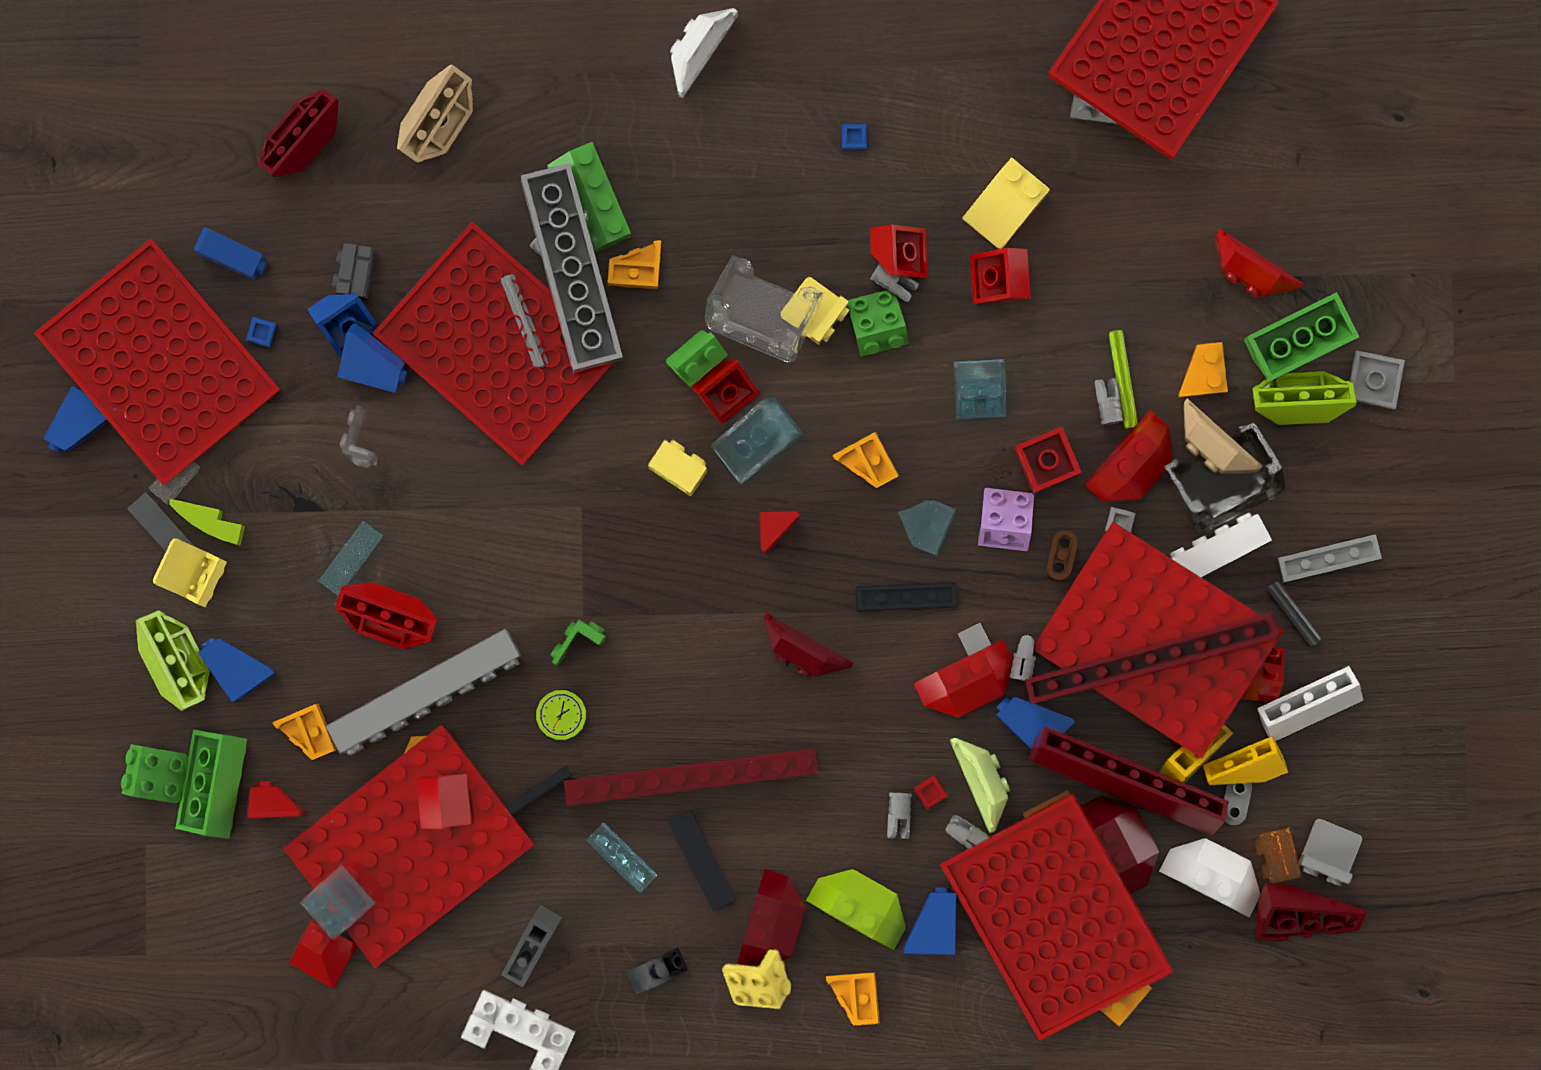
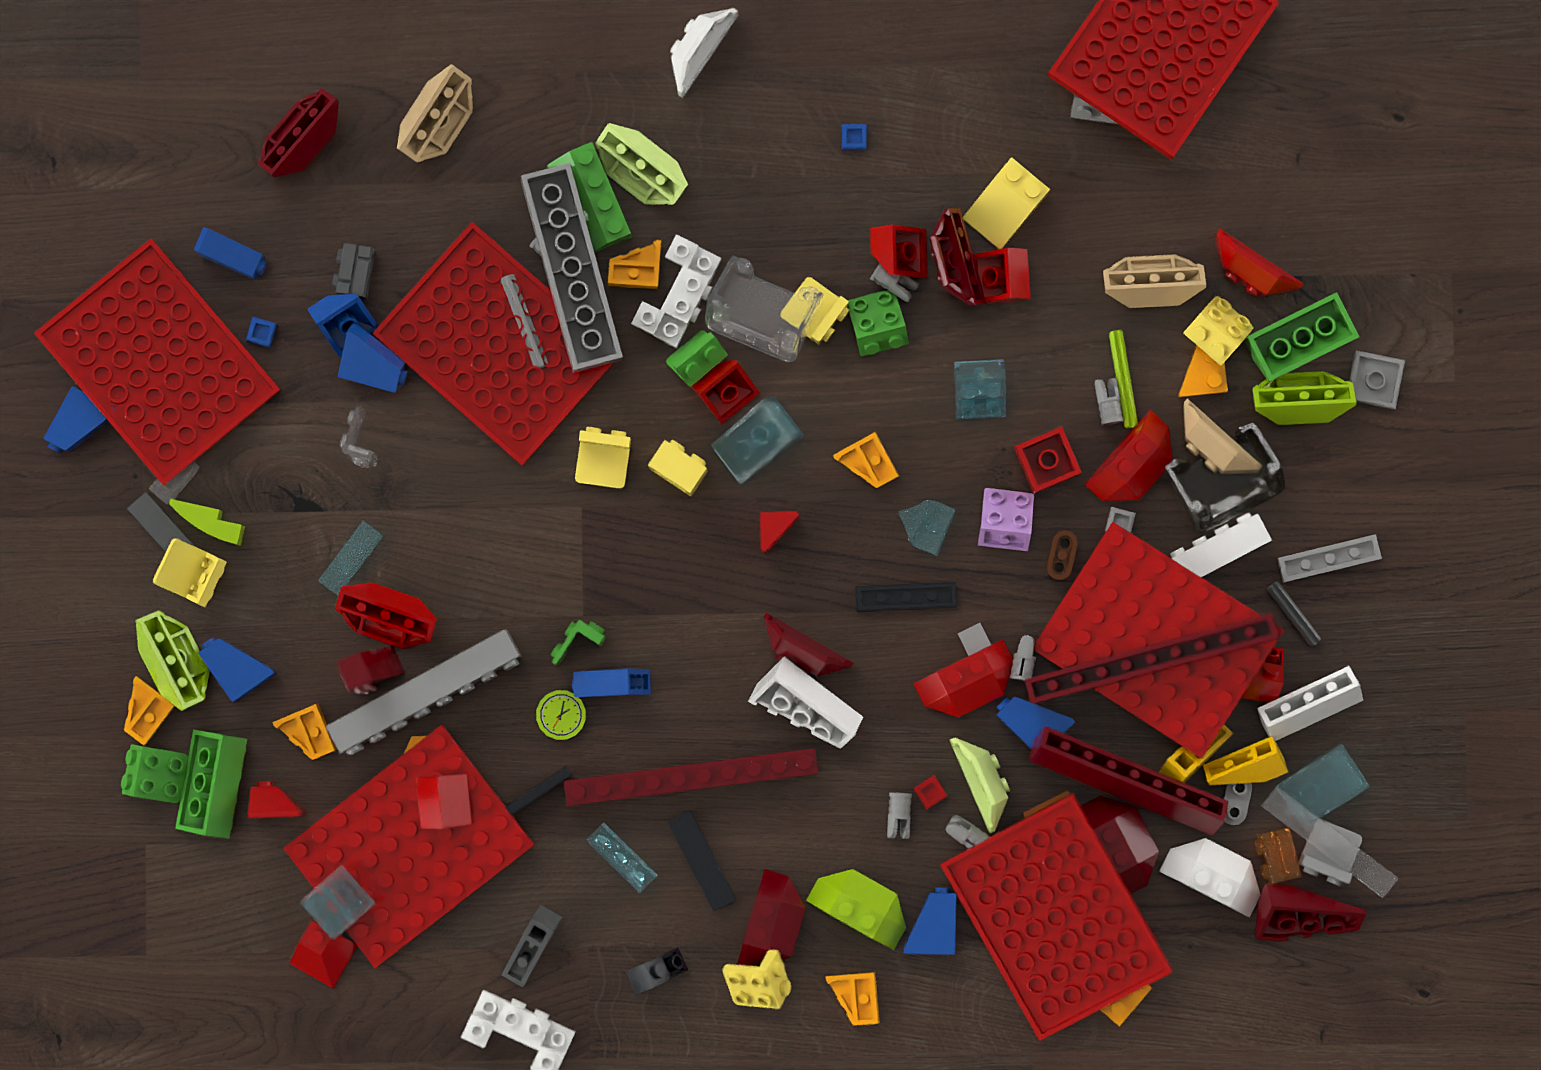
(146, 711): none -> light orange wing
(370, 668): none -> dark red wedge
(603, 458): none -> light yellow bracket
(611, 683): none -> blue slope
(640, 165): none -> yellowish green wedge
(685, 295): none -> white bracket
(806, 703): none -> white wedge
(955, 258): none -> dark red wedge
(1154, 281): none -> tan wedge
(1219, 330): none -> light yellow bracket
(1326, 781): none -> clear light blue slope
(1329, 841): none -> clear tile

